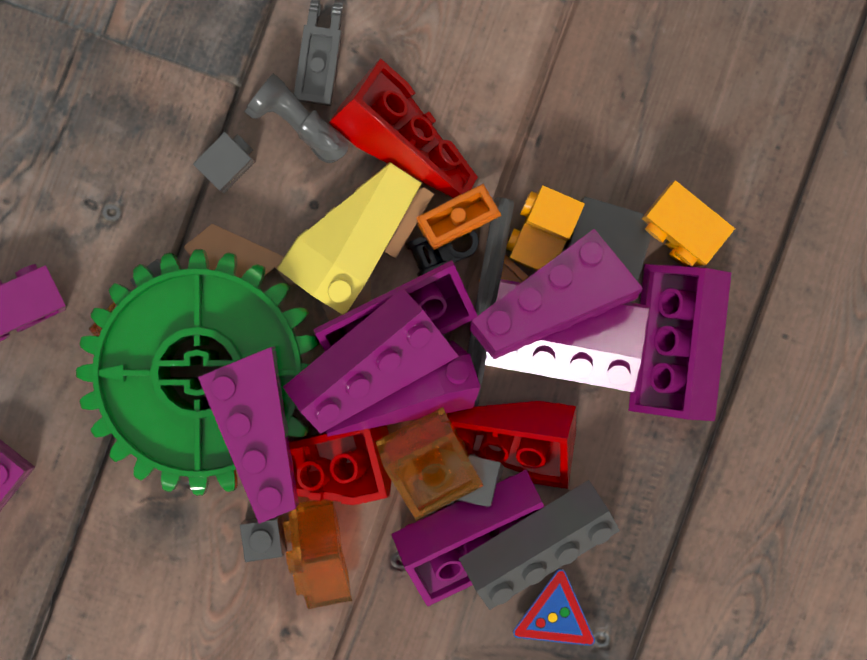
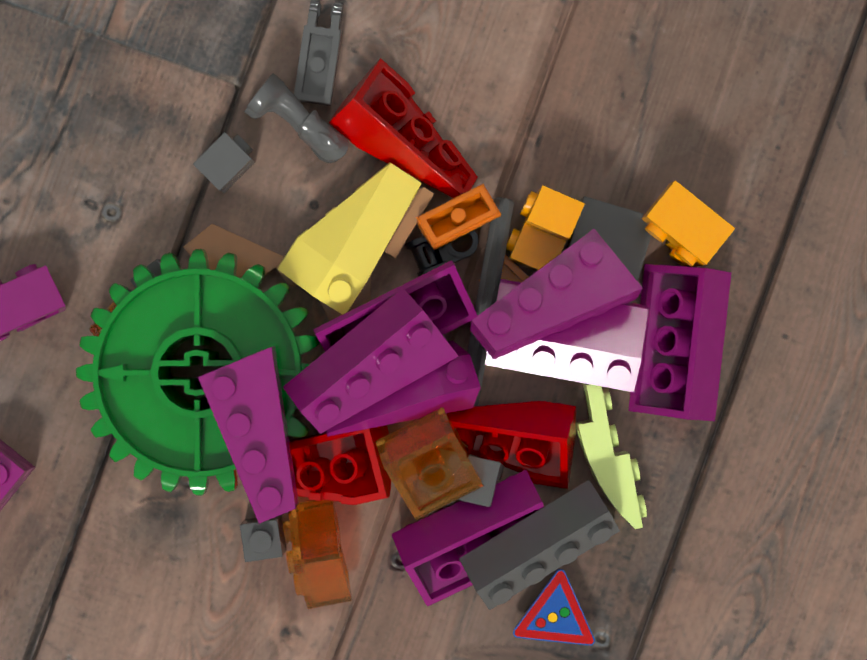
(612, 471): none -> yellowish green slope

